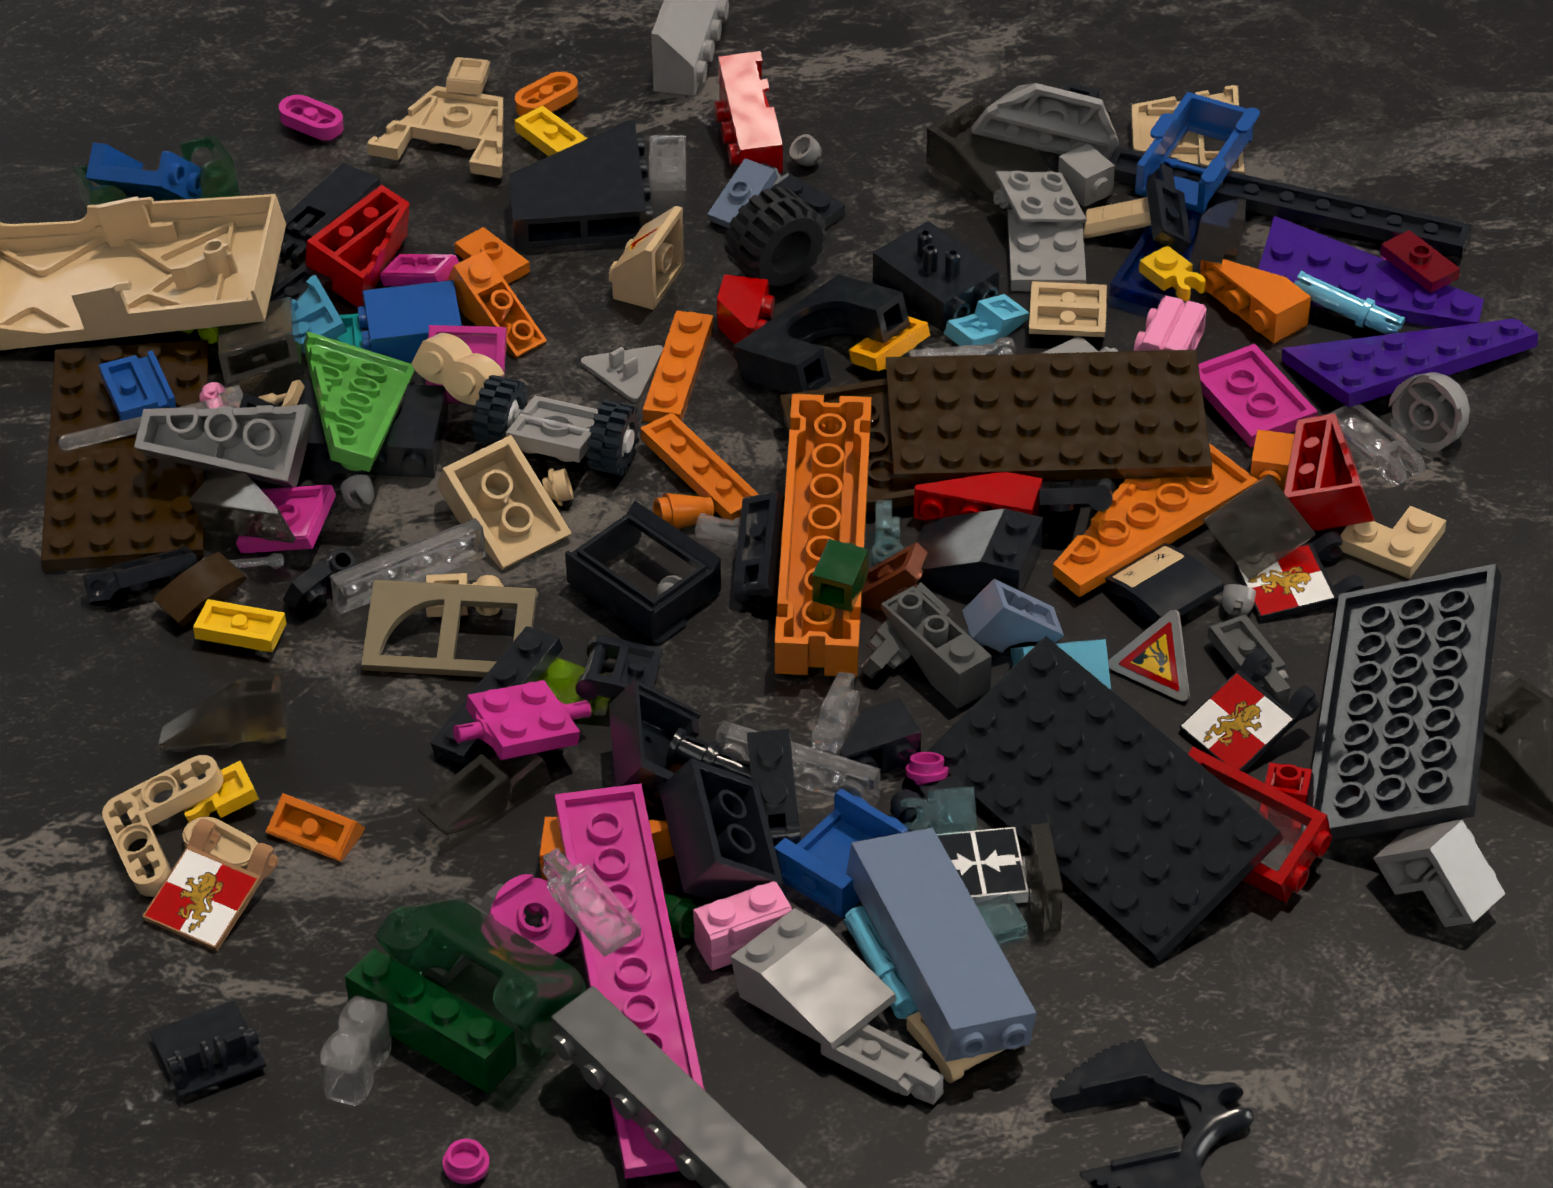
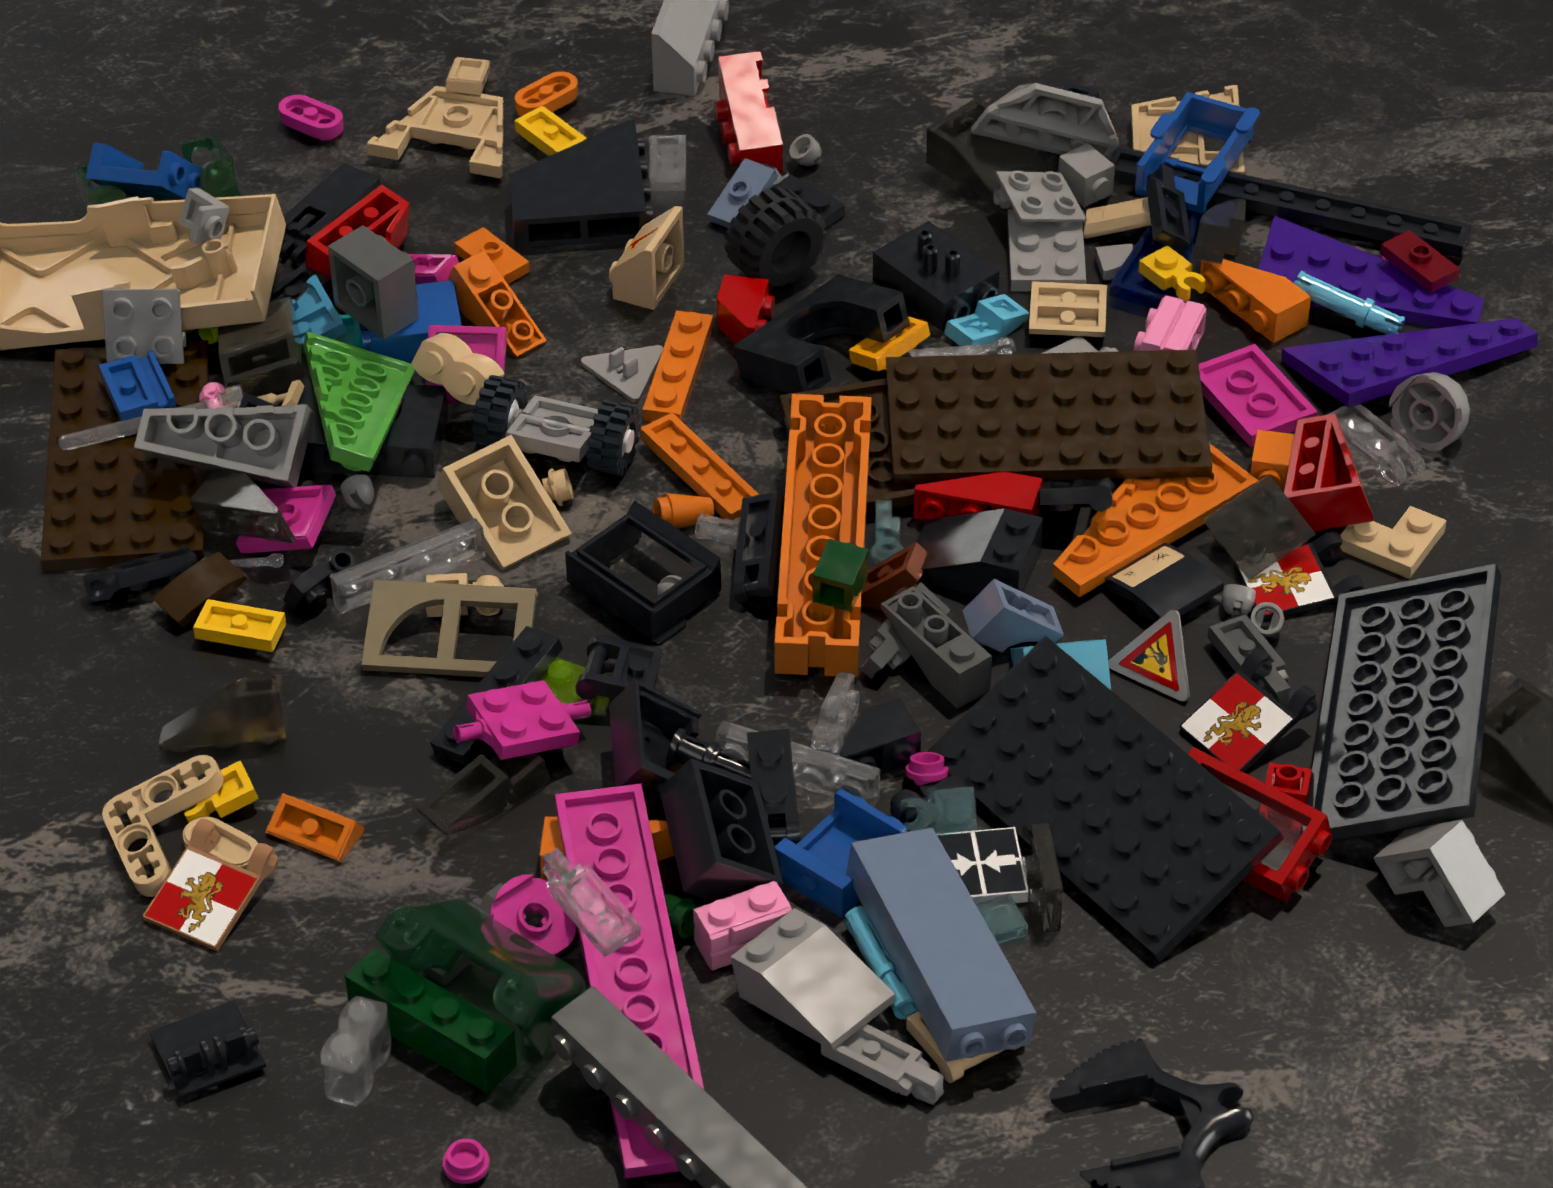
(143, 322): none -> light grey hinge
(203, 216): none -> light grey bracket
(373, 282): none -> dark grey brick
(1111, 259): none -> light grey tile
(1258, 615): none -> light grey hinge

